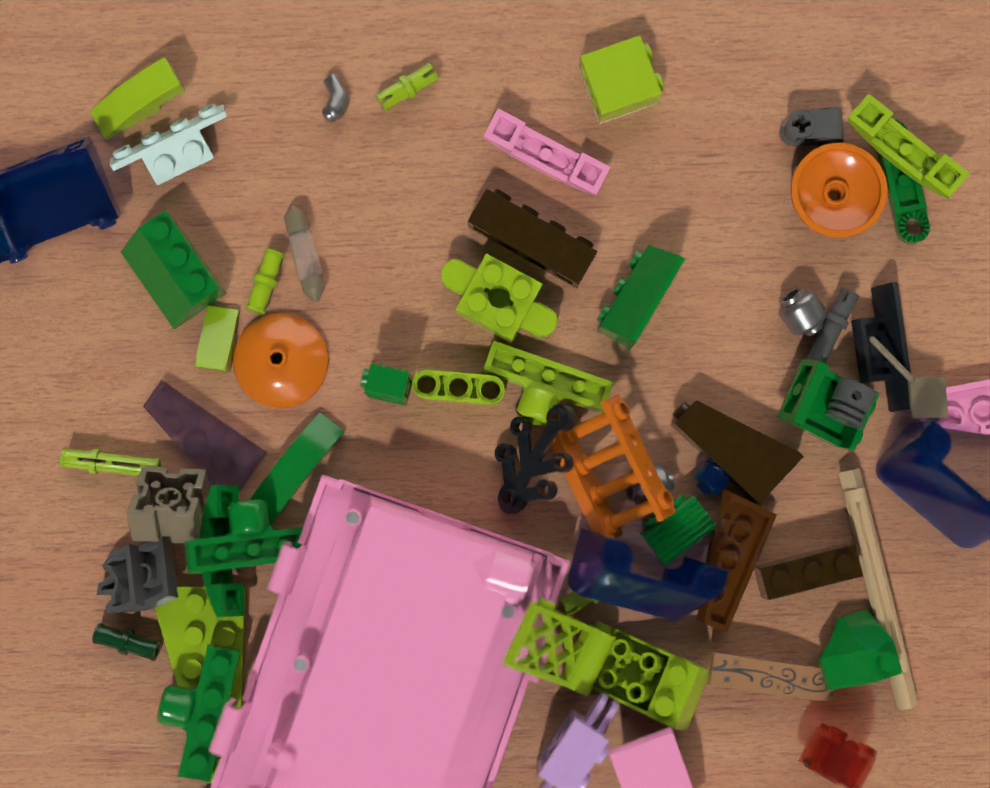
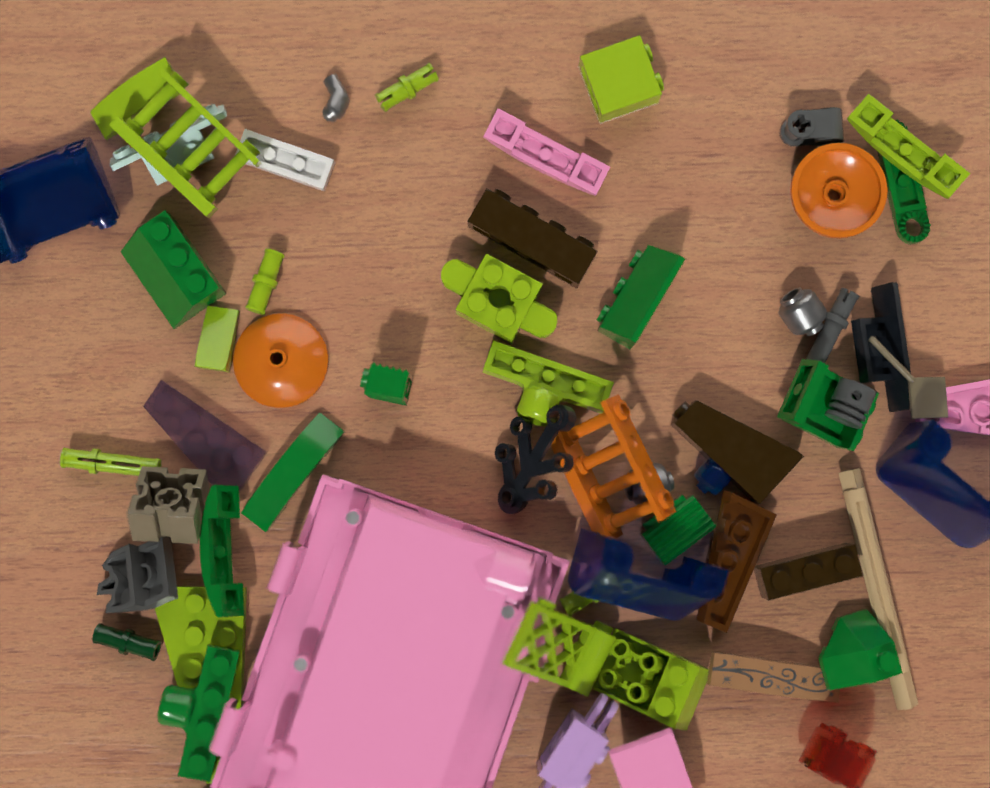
(156, 151): none -> lime fence
(247, 543): green plate -> none
(290, 161): none -> white plate
(304, 253): piece -> none
(444, 380): lime beam -> none

